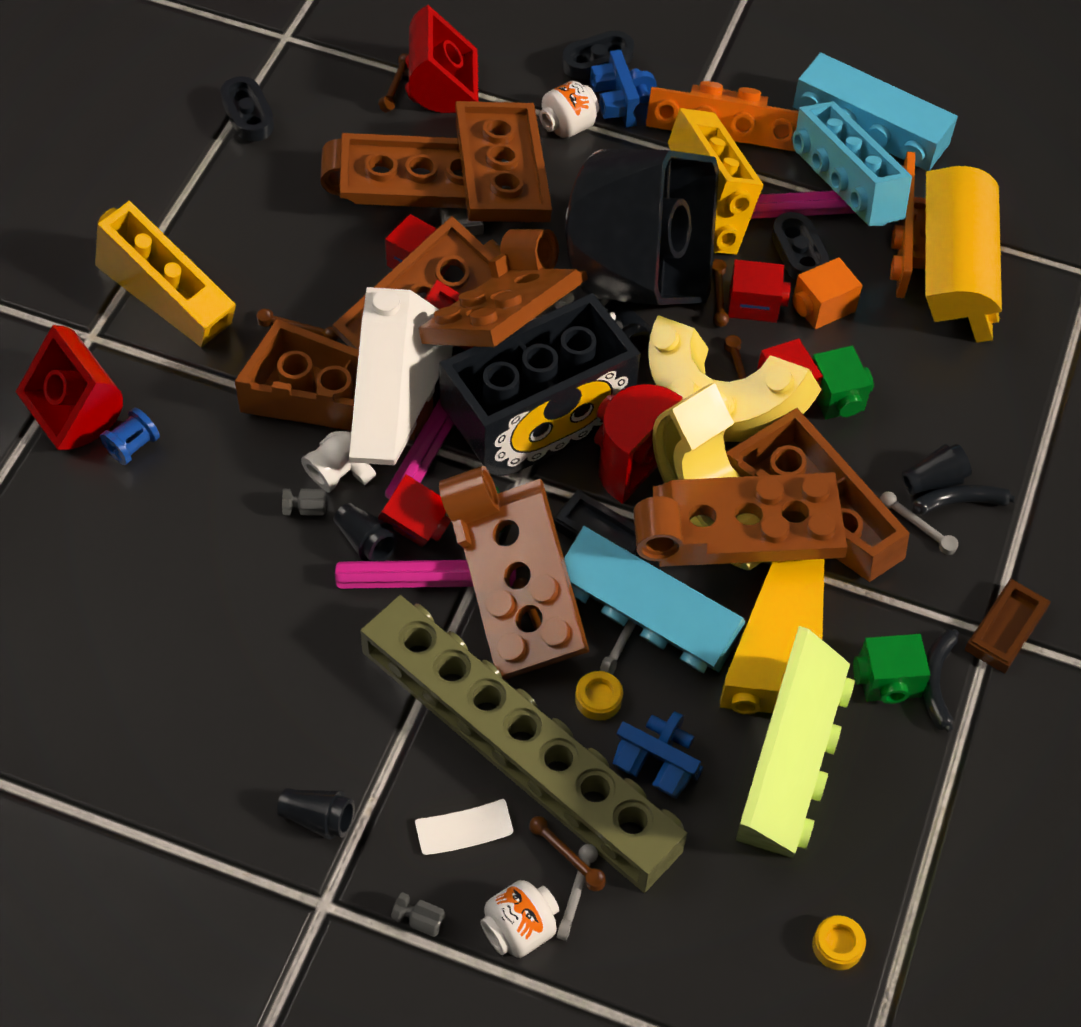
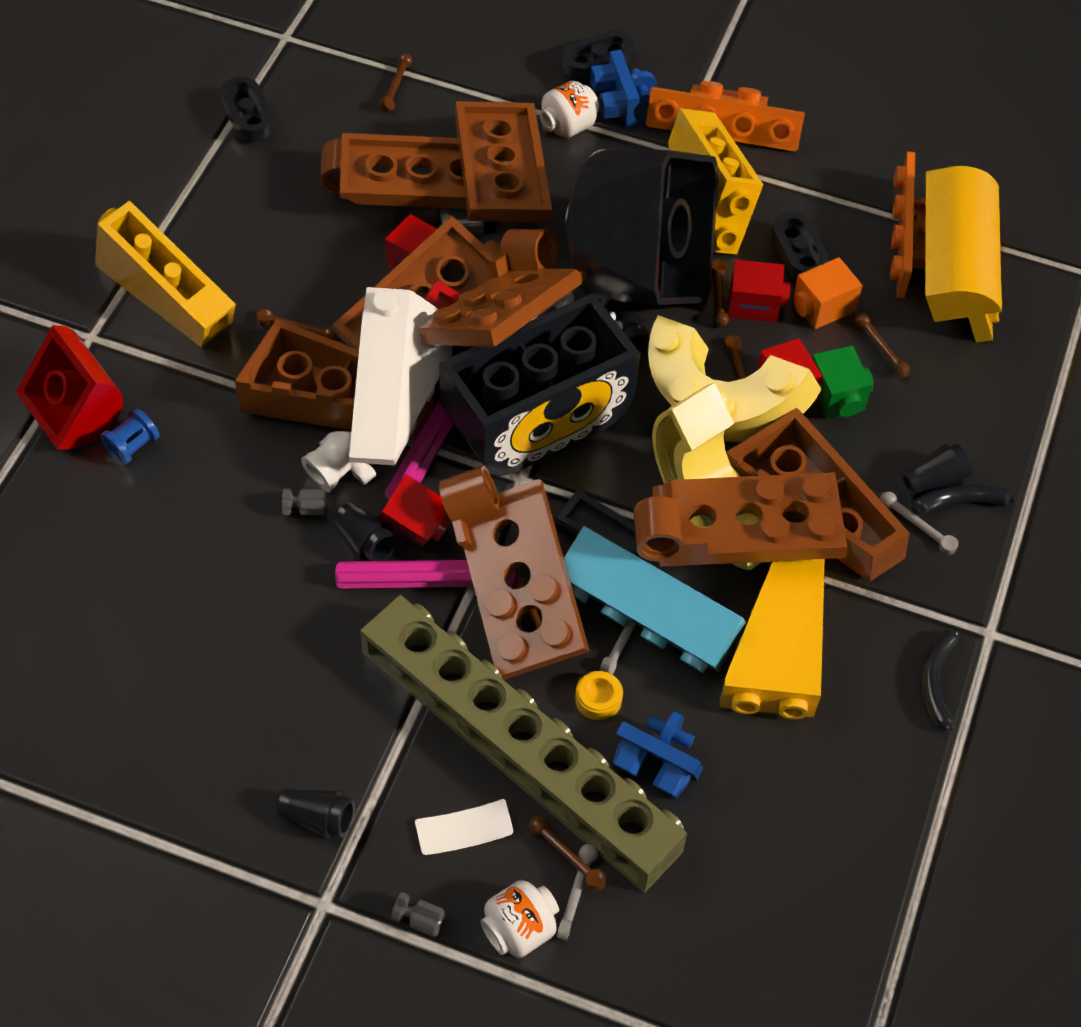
(440, 63): red brick -> none
(627, 436): red brick -> none
(795, 747): yellowish green slope -> none
(801, 202): dark pink axle -> none
(839, 942): yellow tile -> none
(852, 163): medium azure brick -> none
(886, 113): medium azure brick -> none
(892, 668): green brick -> none
(901, 368): none -> reddish brown hinge
(1007, 626): reddish brown tile -> none

